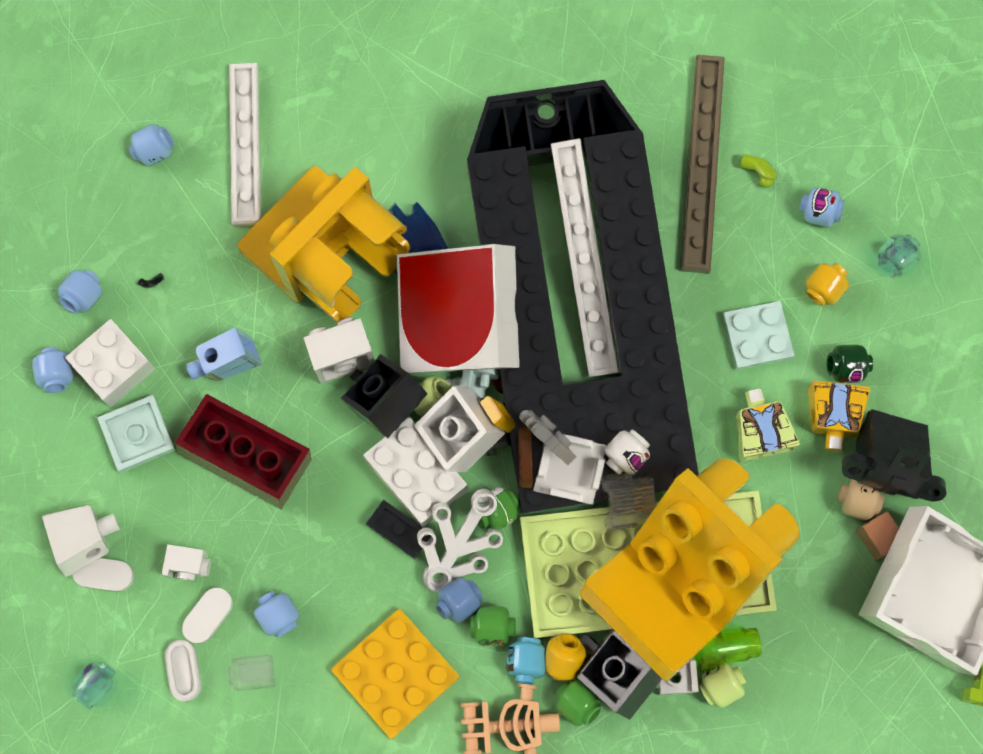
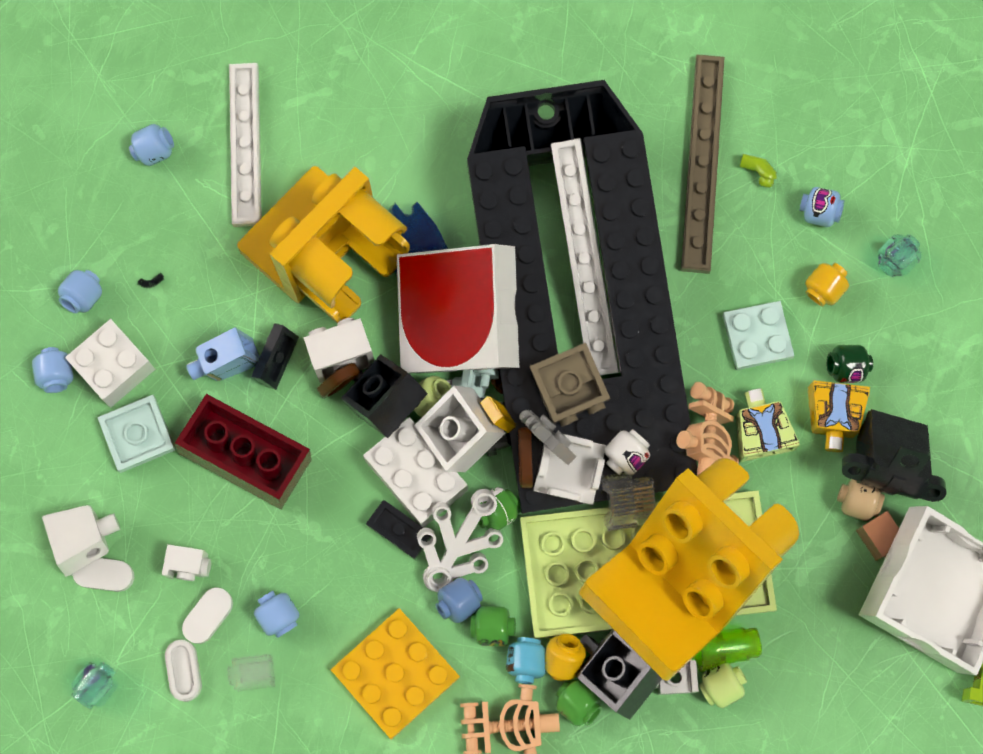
(275, 356): none -> black plate
(338, 380): none -> reddish brown tile
(570, 385): none -> dark tan plate
(708, 439): none -> light nougat piece

